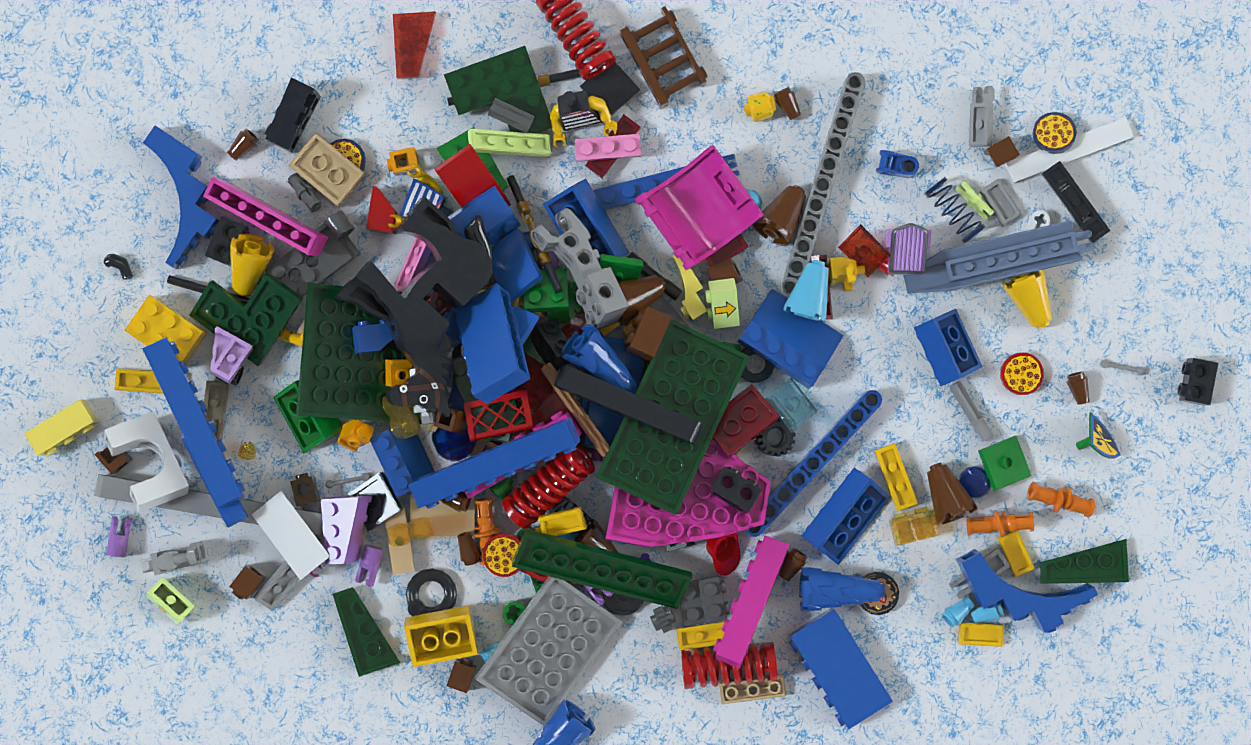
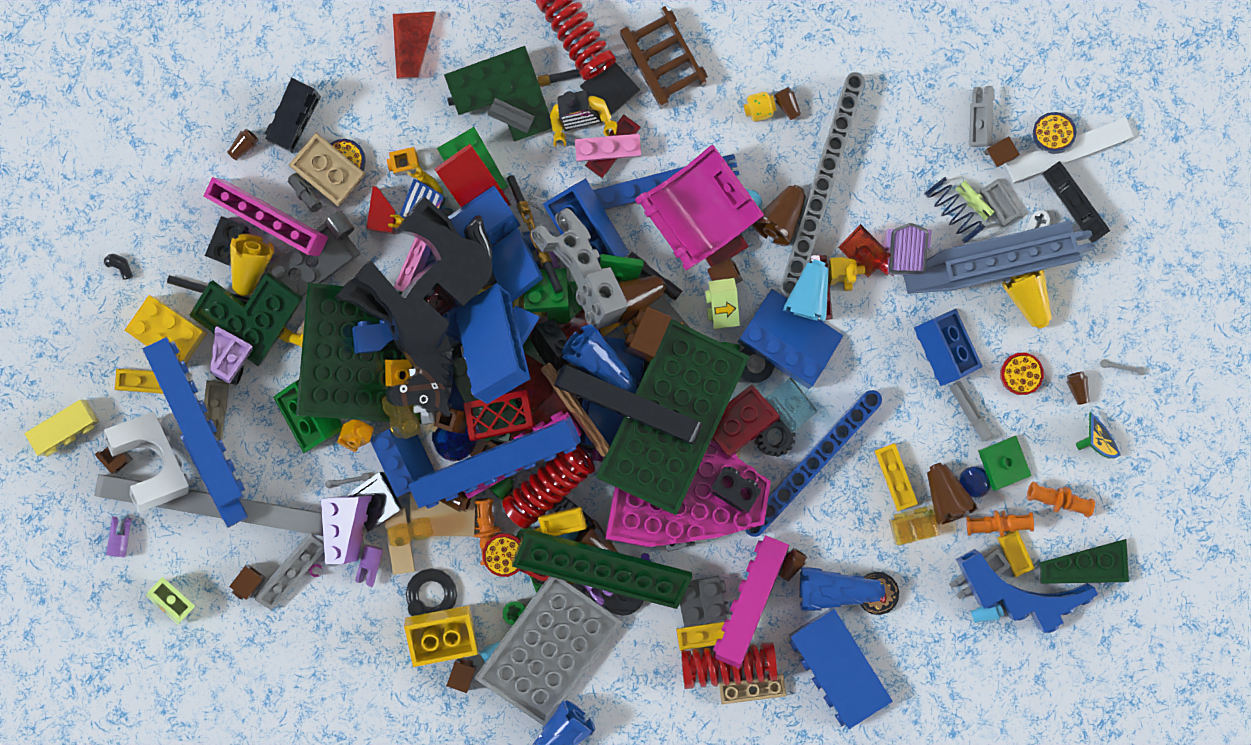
(165, 561): light grey hips -> none
(193, 219): blue arch -> none
(247, 451): clear yellow hinge -> none
(290, 535): white sticker -> none
(312, 496): dark brown brick -> none
(363, 636): dark green wing -> none
(468, 549): reddish brown cone -> none
(510, 143): yellowish green tile -> none
(663, 619): dark grey gear -> none
(691, 304): light yellow slope -> none
(725, 553): red piece -> none
(846, 516): blue slope -> none
(895, 164): blue piece -> none
(957, 612): medium azure cone -> none
(980, 634): yellow tile -> none
(1204, 383): black brick -> none

